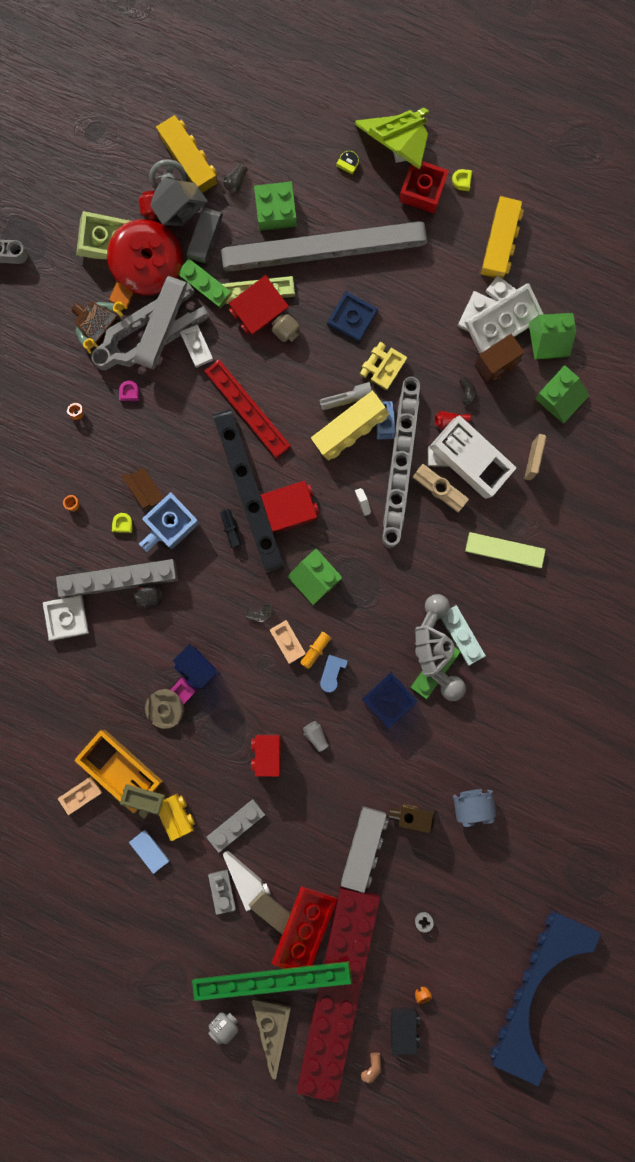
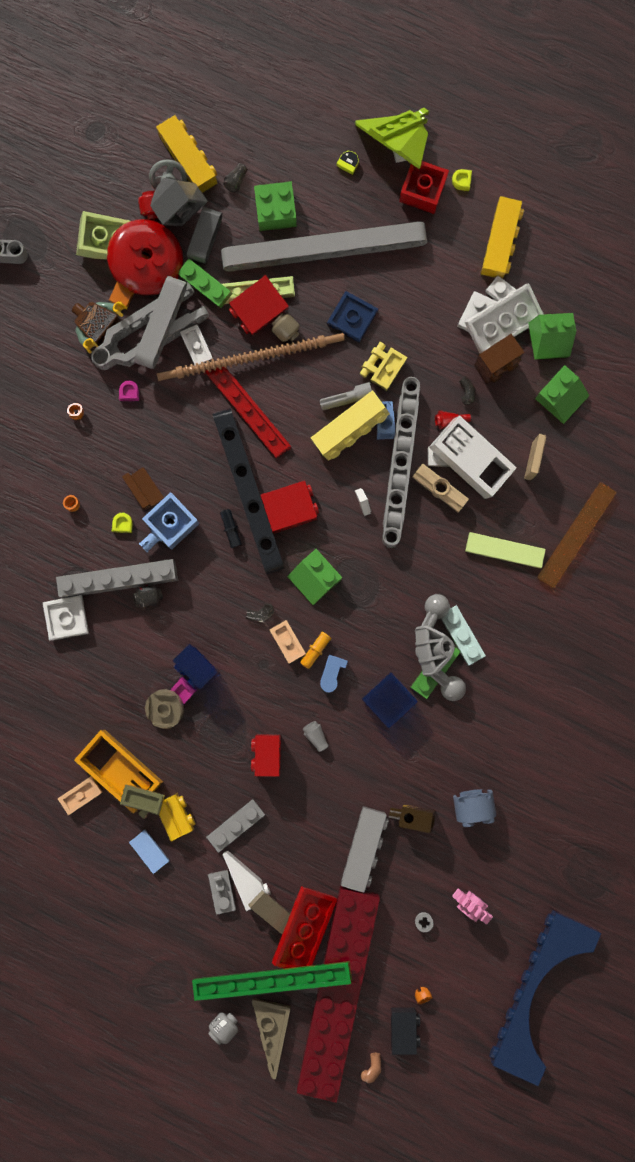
(321, 341): none -> medium nougat hose
(472, 906): none -> bright pink gear
(576, 535): none -> clear orange tile

